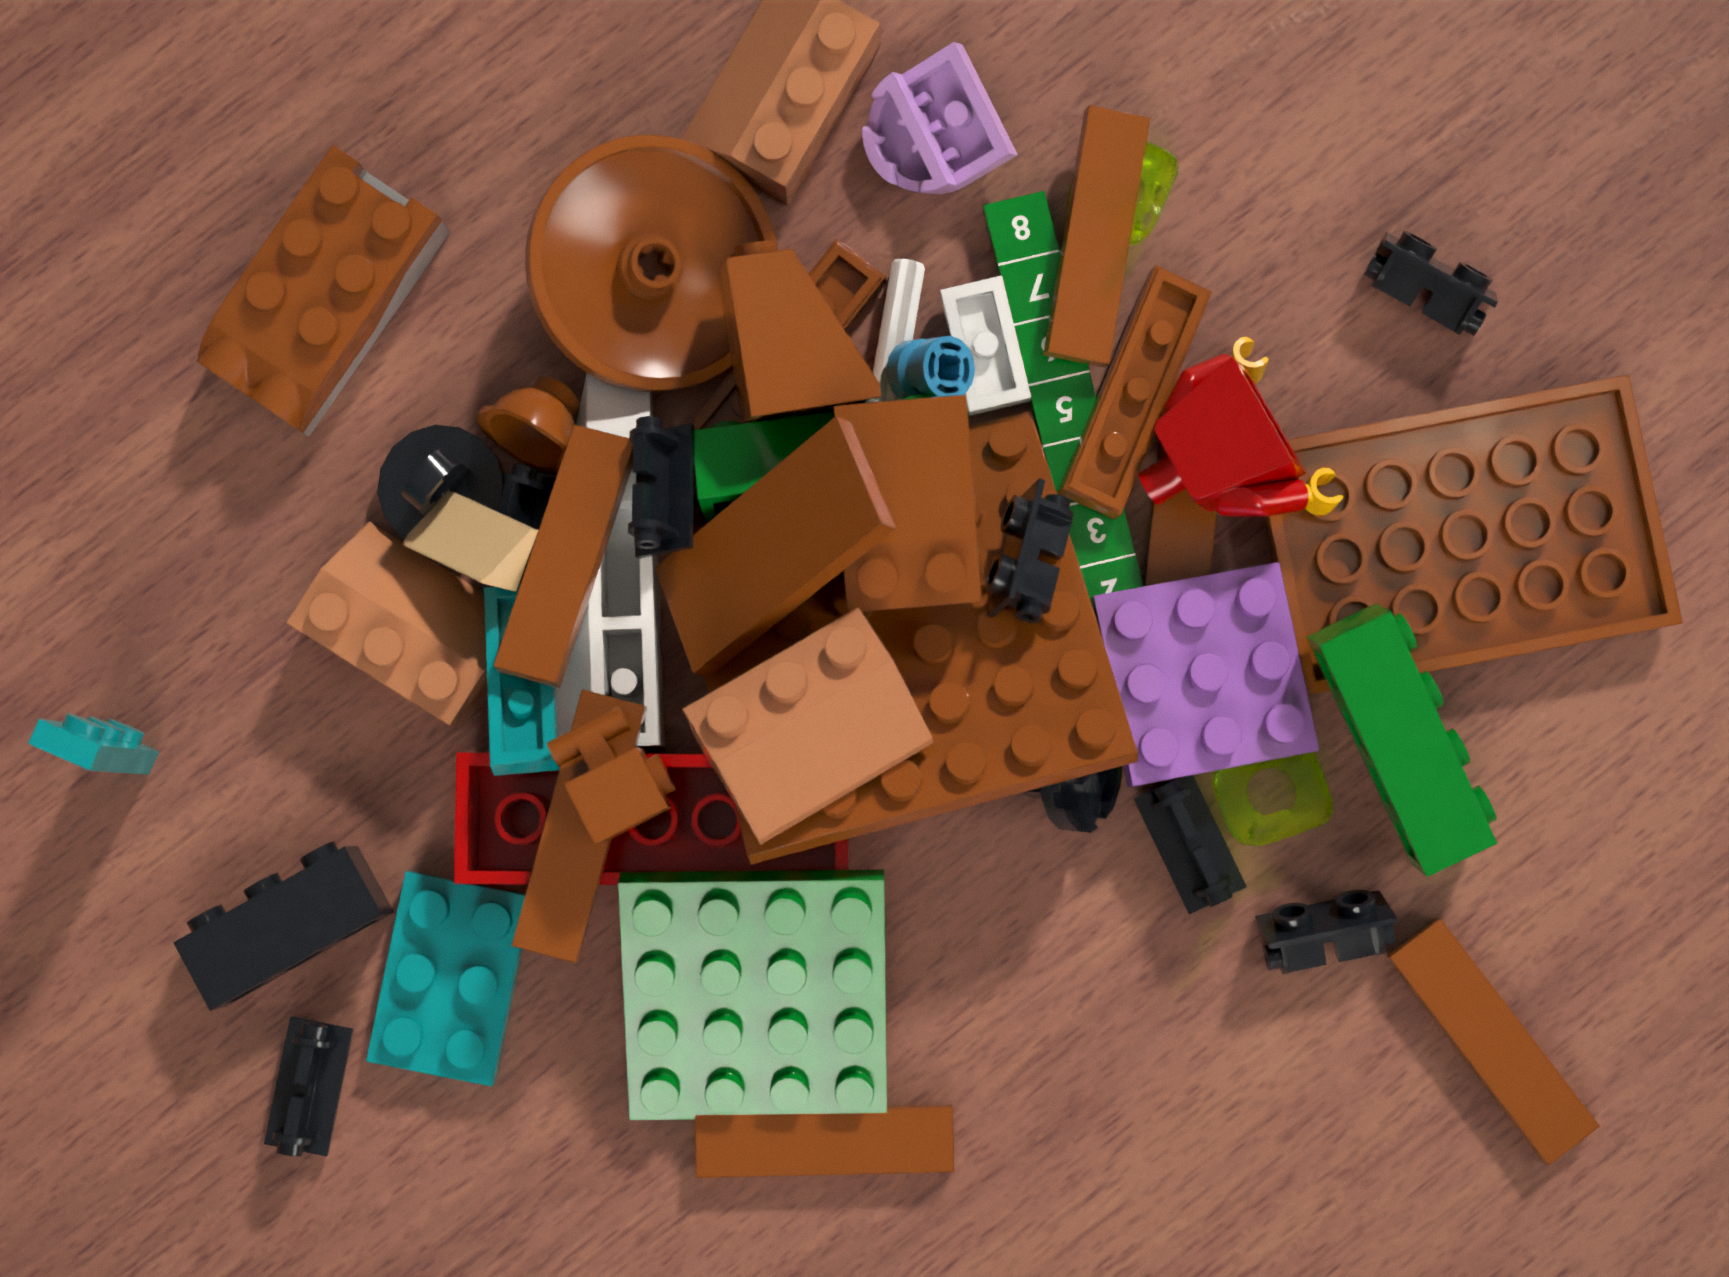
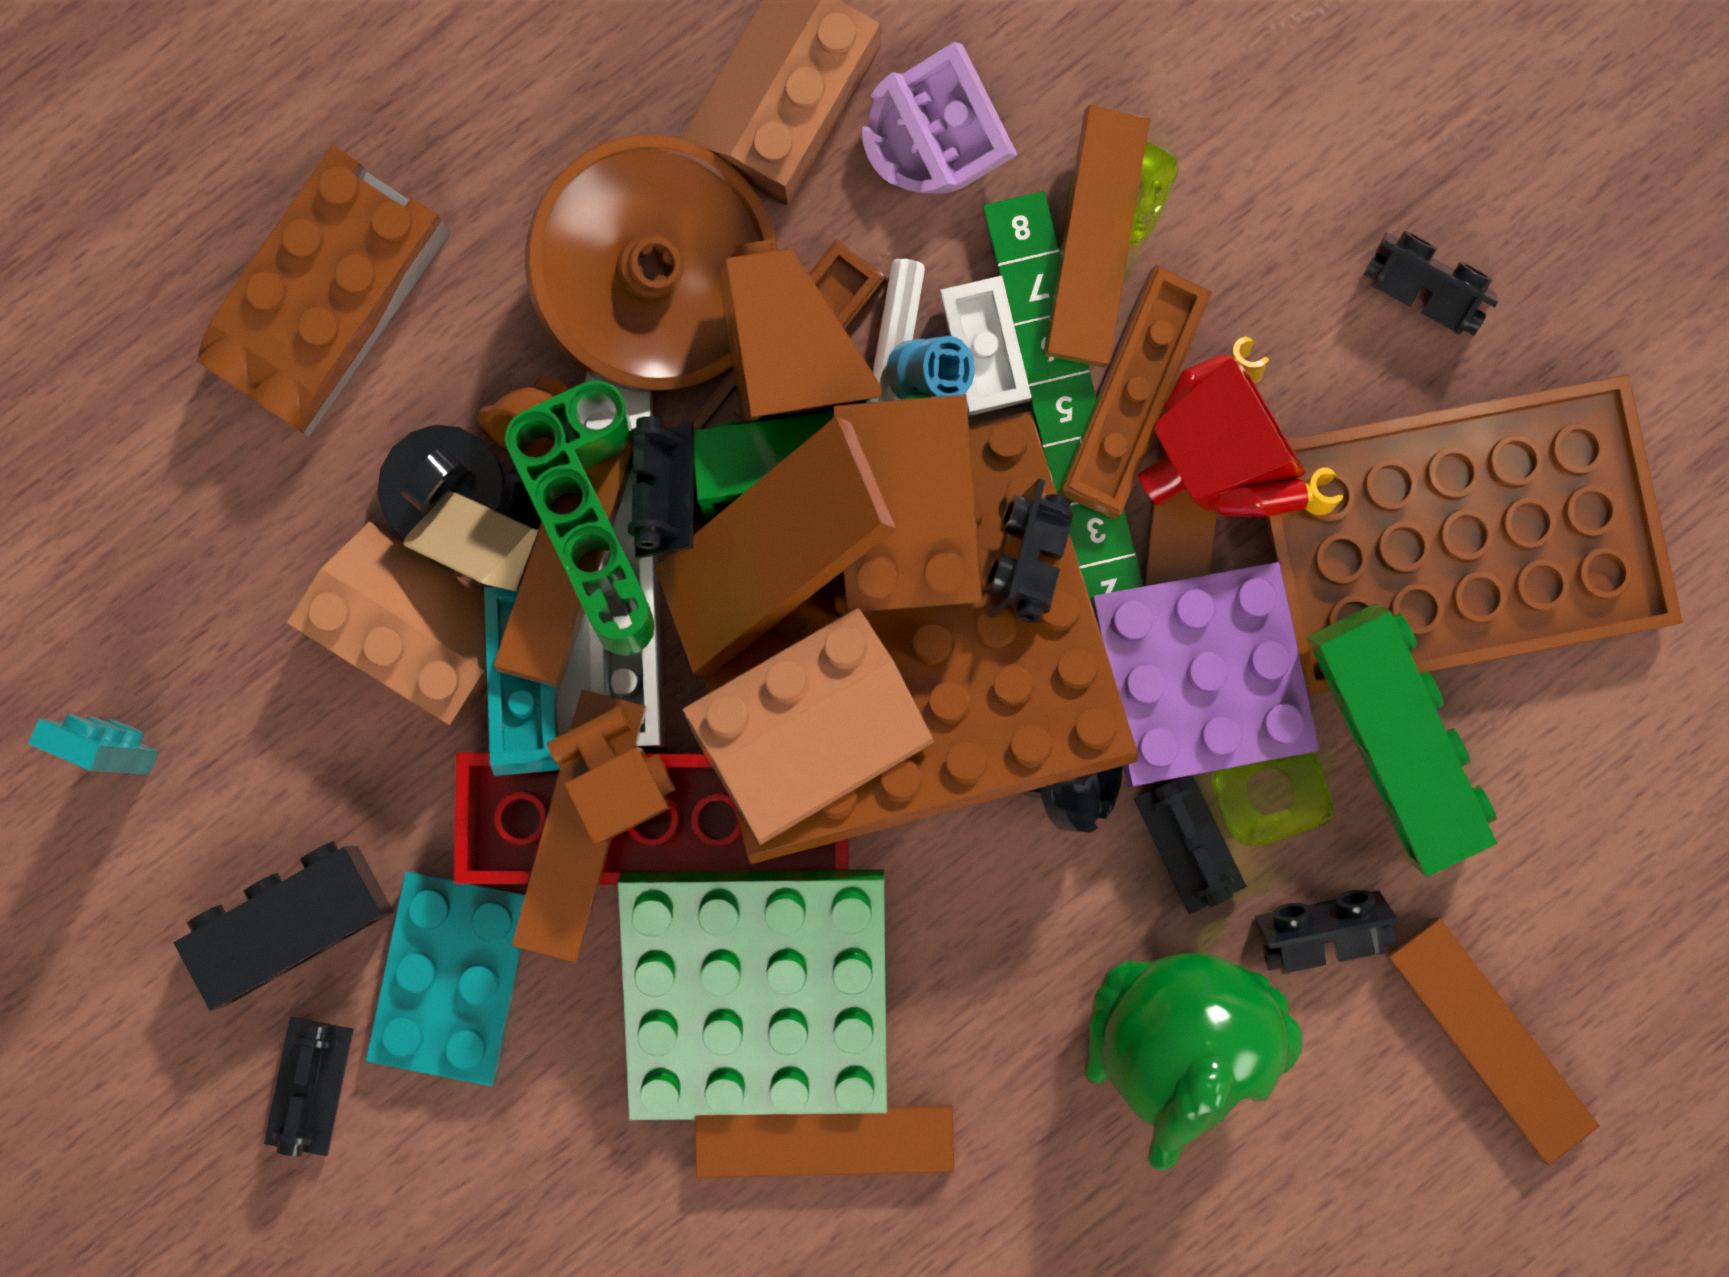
(587, 527): none -> green beam
(1188, 1043): none -> green piece

